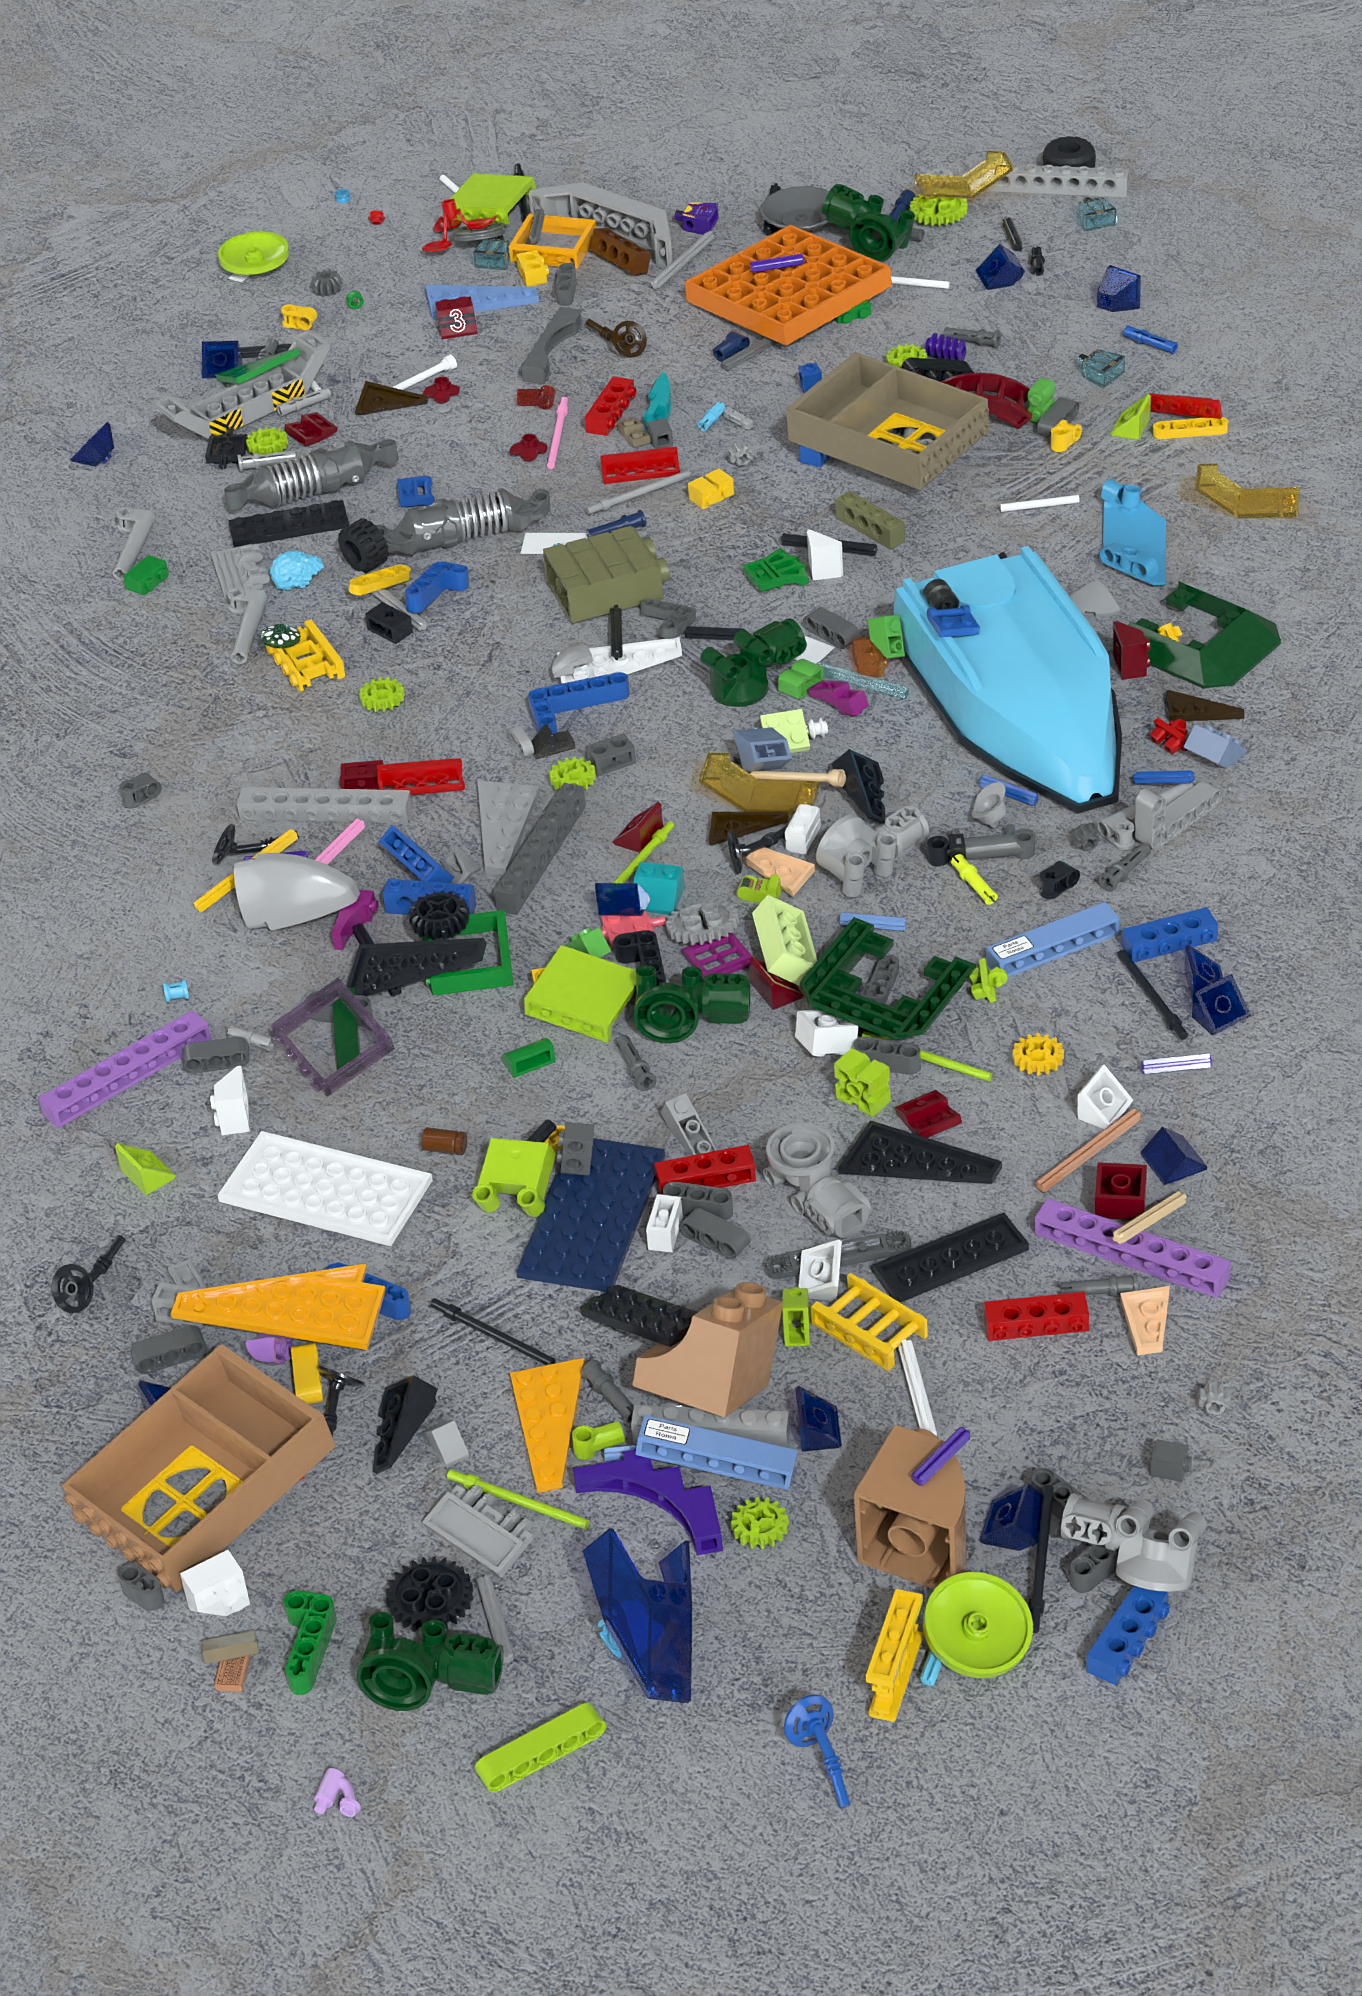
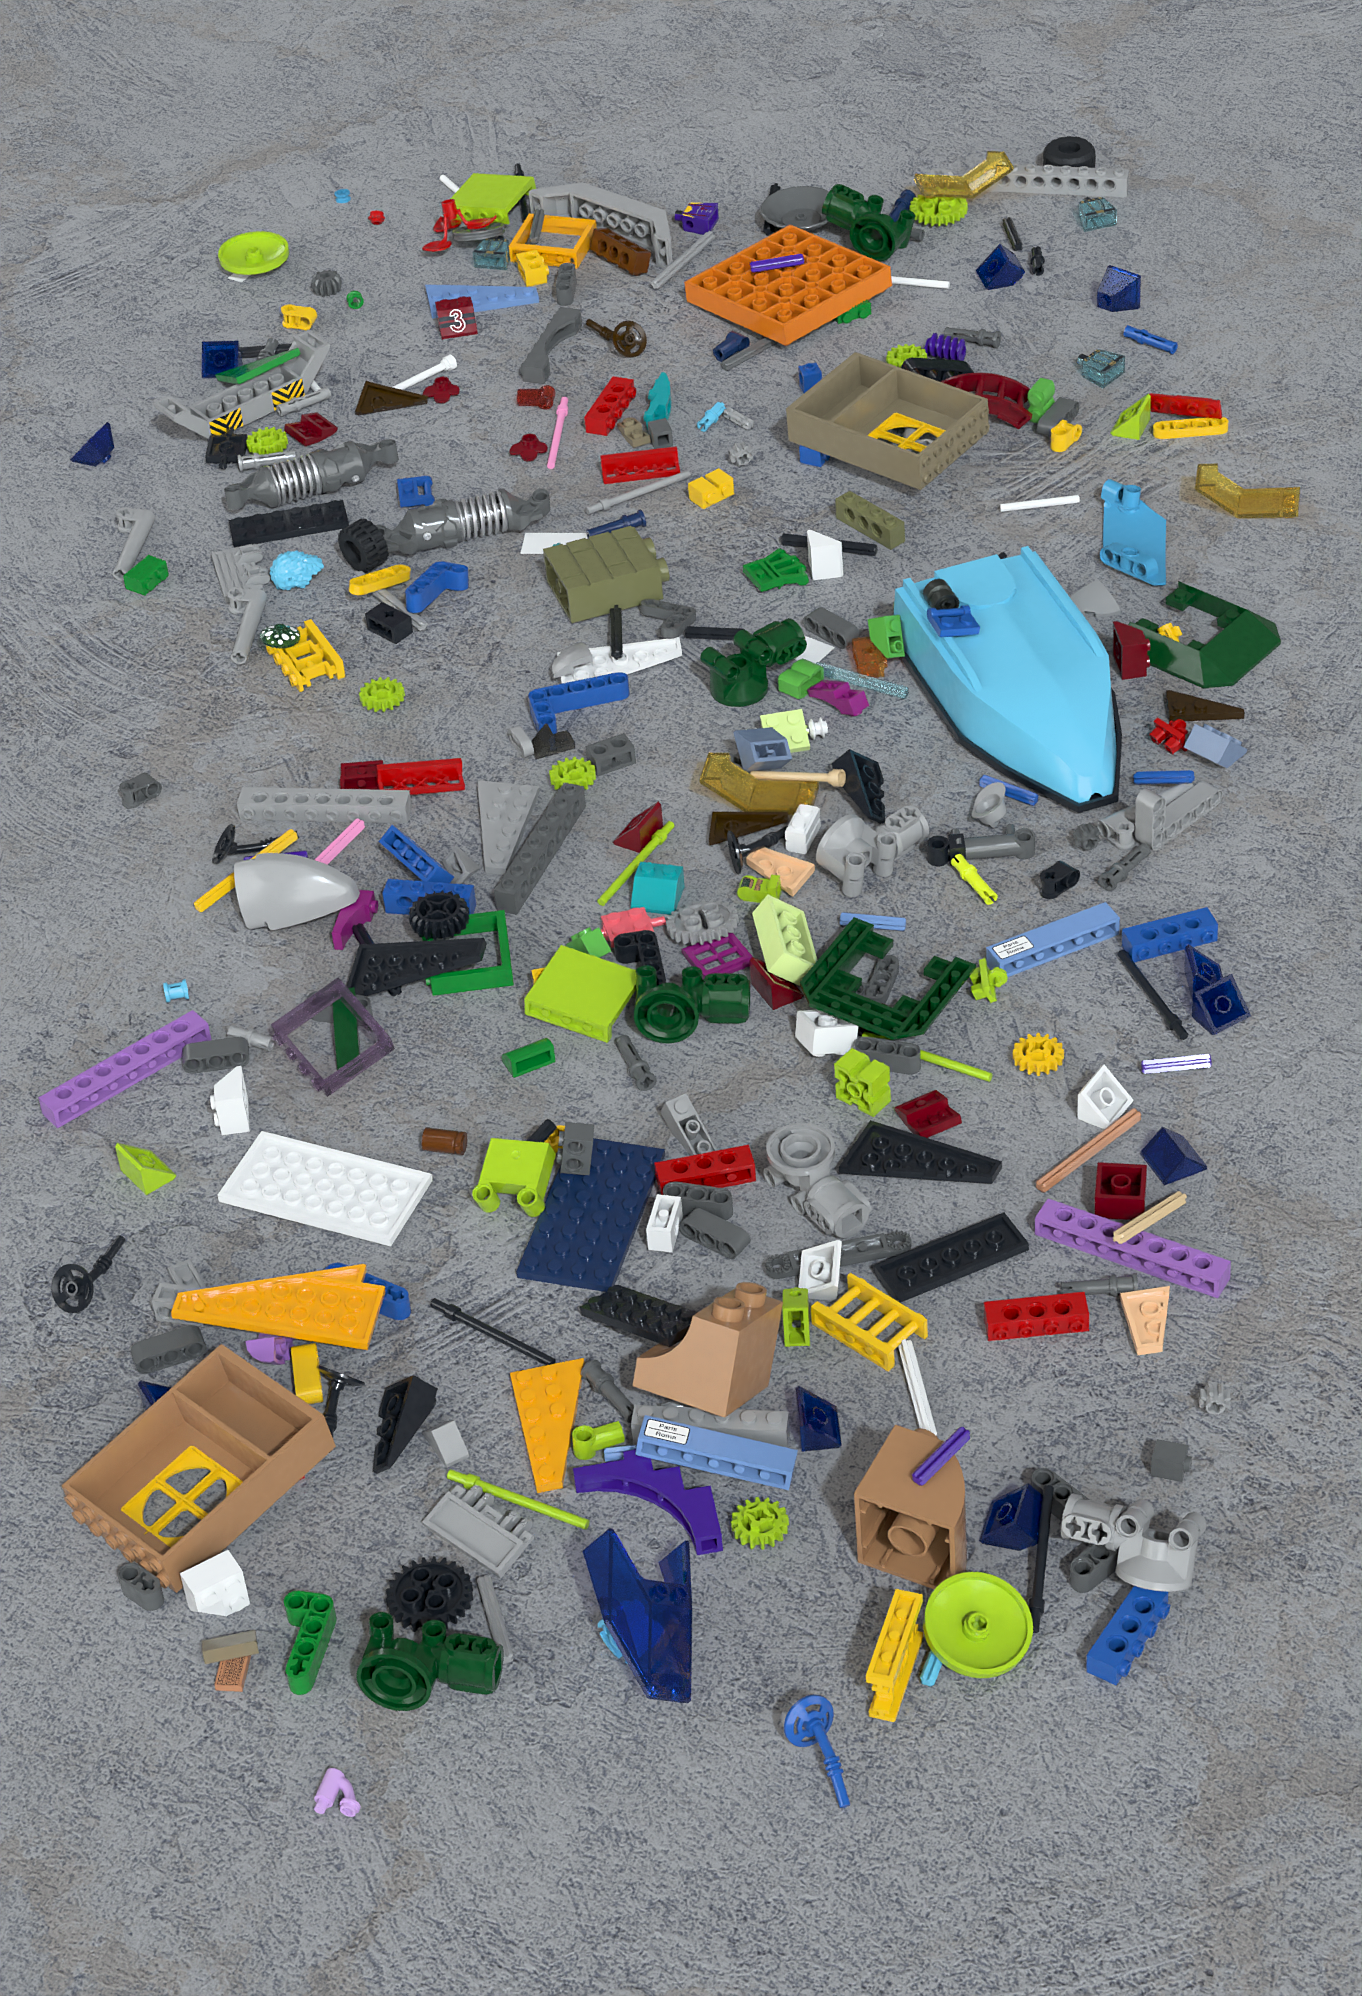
(540, 1747): lime beam -> none
(621, 899): clear blue slope -> none

